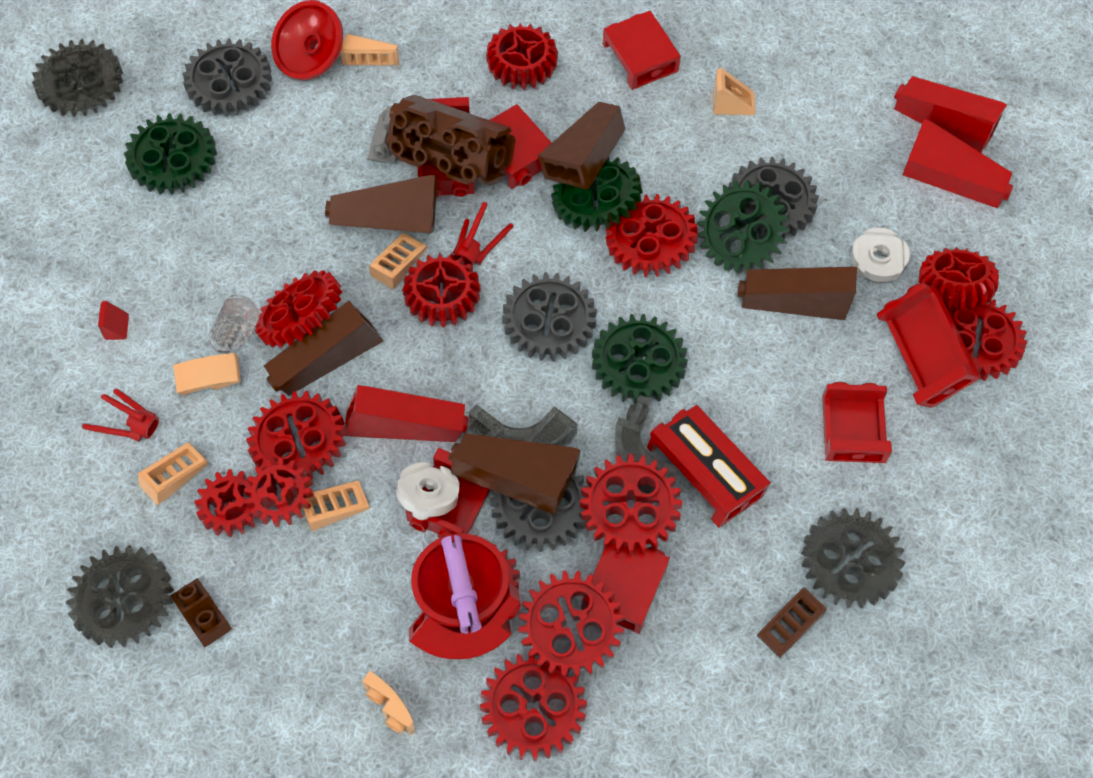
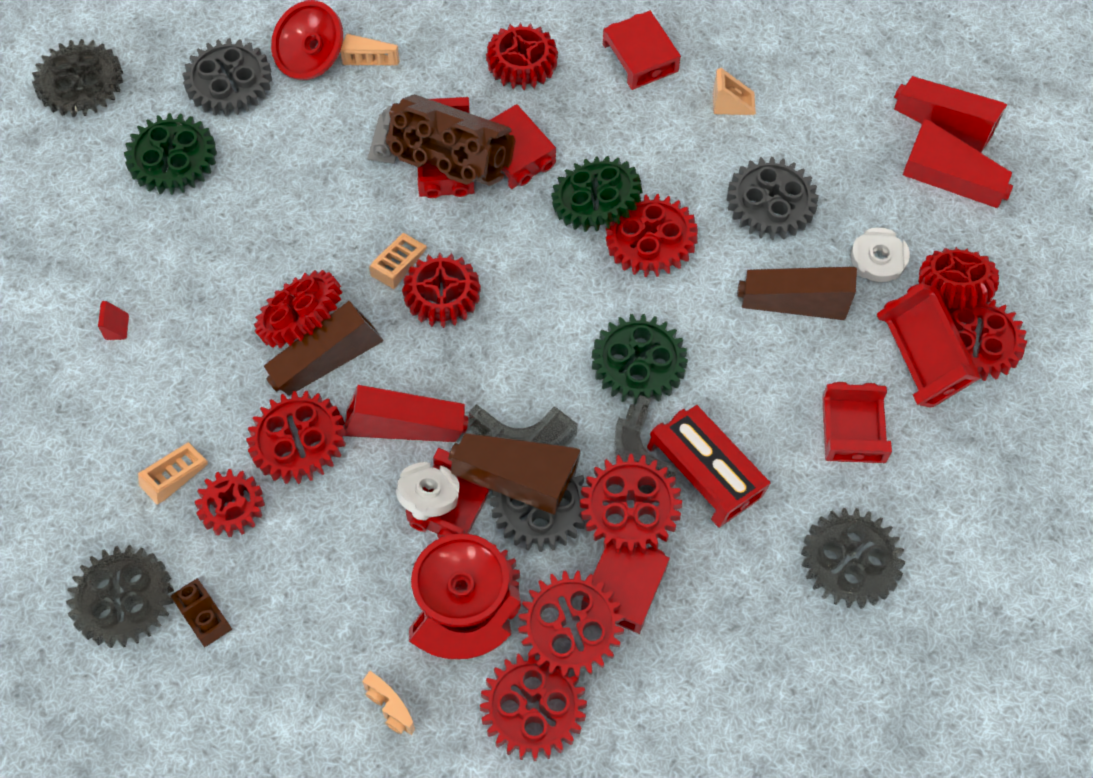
(141, 421): red plant -> none
(207, 372): light nougat slope -> none
(234, 324): clear piece -> none
(267, 494): red gear -> none
(328, 517): light nougat slope -> none
(390, 206): reddish brown slope -> none
(463, 595): lavender pin -> none
(468, 247): red plant -> none
(576, 320): dark grey gear -> none
(584, 147): reddish brown slope -> none
(734, 203): dark green gear -> none
(810, 603): reddish brown slope -> none

